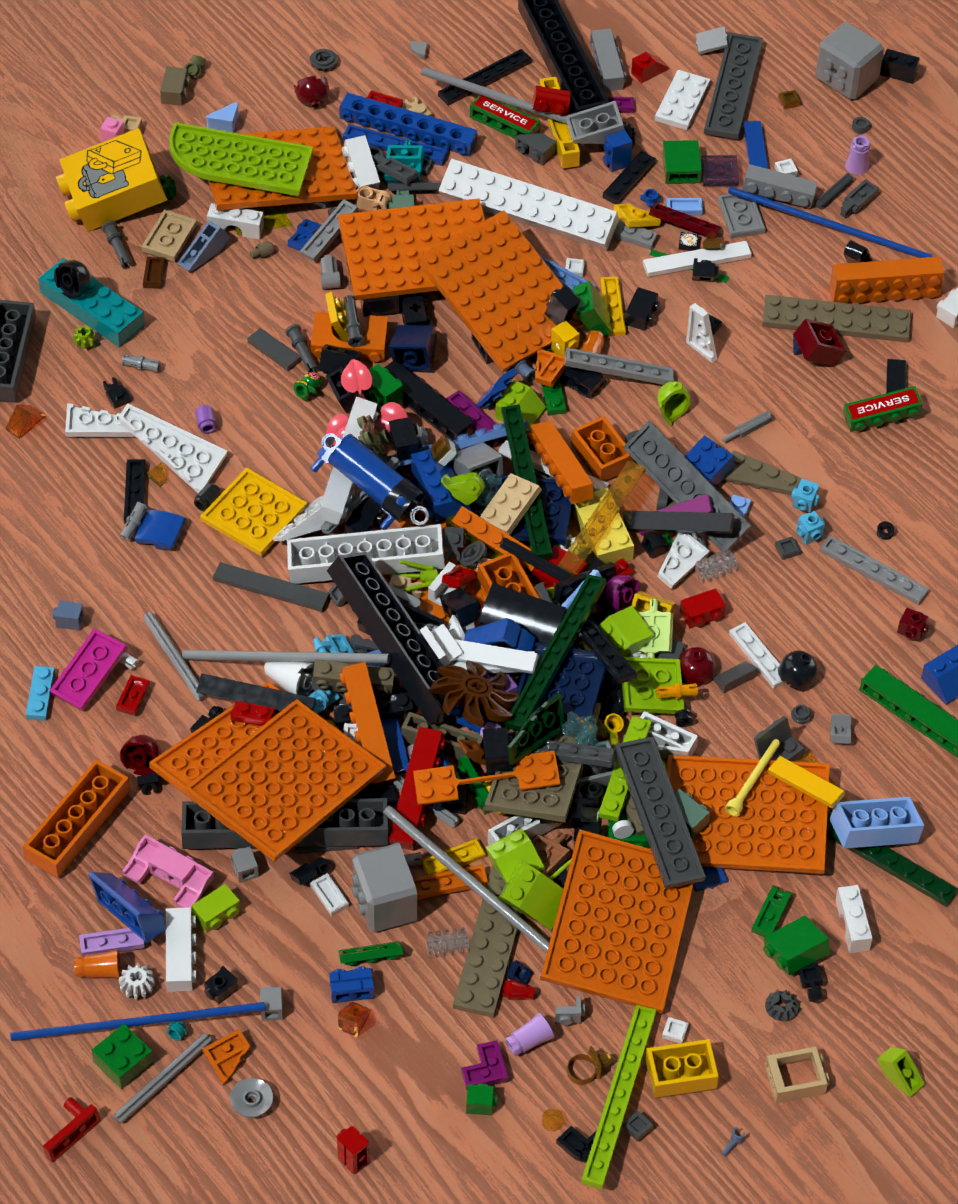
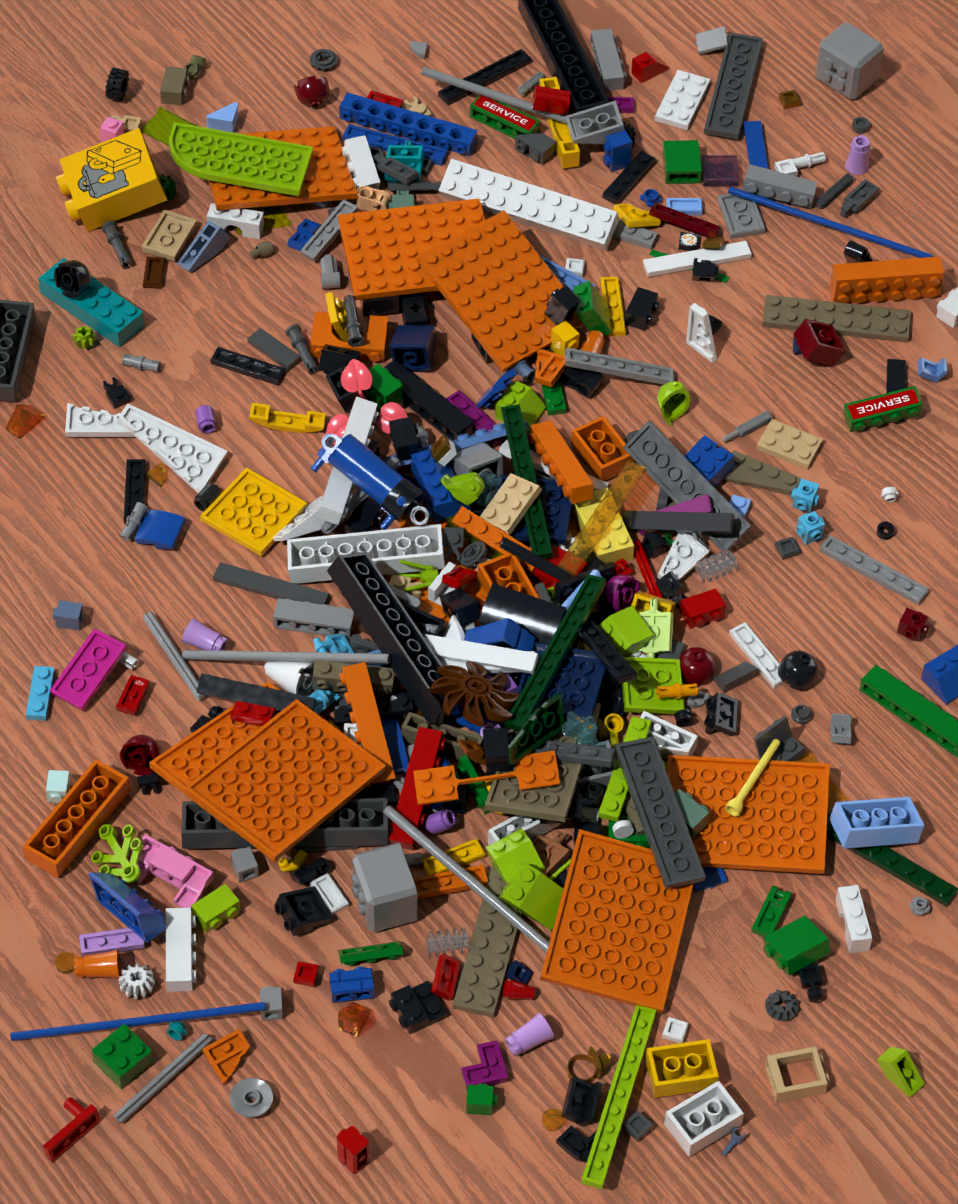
(57, 785): none -> light aqua brick
(65, 962): none -> clear yellow tile
(117, 84): none -> black tyre
(131, 871): none -> lime plant
(161, 124): none -> clear neon green piece
(203, 637): none -> lavender plant
(227, 986): black brick -> none
(248, 366): none -> black tile
(286, 421): none -> yellow slope
(290, 865): none -> yellow arm
(302, 910): none -> black plate
(305, 974): none -> red plate
(307, 384): green animal -> none
(313, 618): none -> light grey brick
(337, 596): dark grey tile -> none
(373, 441): olive plant -> none
(417, 1007): none -> black plate
(440, 821): none -> medium lavender brick
(442, 644): white panel -> none
(445, 977): none -> red plate
(530, 83): none -> light grey axle
(570, 1014): light grey bracket -> none
(581, 1101): none -> black bracket
(646, 569): none -> red axle
(669, 586): none -> black plate
(697, 701): none -> light grey tile
(703, 1118): none -> white brick
(721, 714): none -> black bracket
(789, 444): none -> tan plate
(806, 782): yellow tile -> none
(808, 160): none -> white axle
(889, 494): none -> white plate
(899, 66): black brick -> none
(917, 910): none -> light grey plate
(932, 370): none -> medium blue bracket

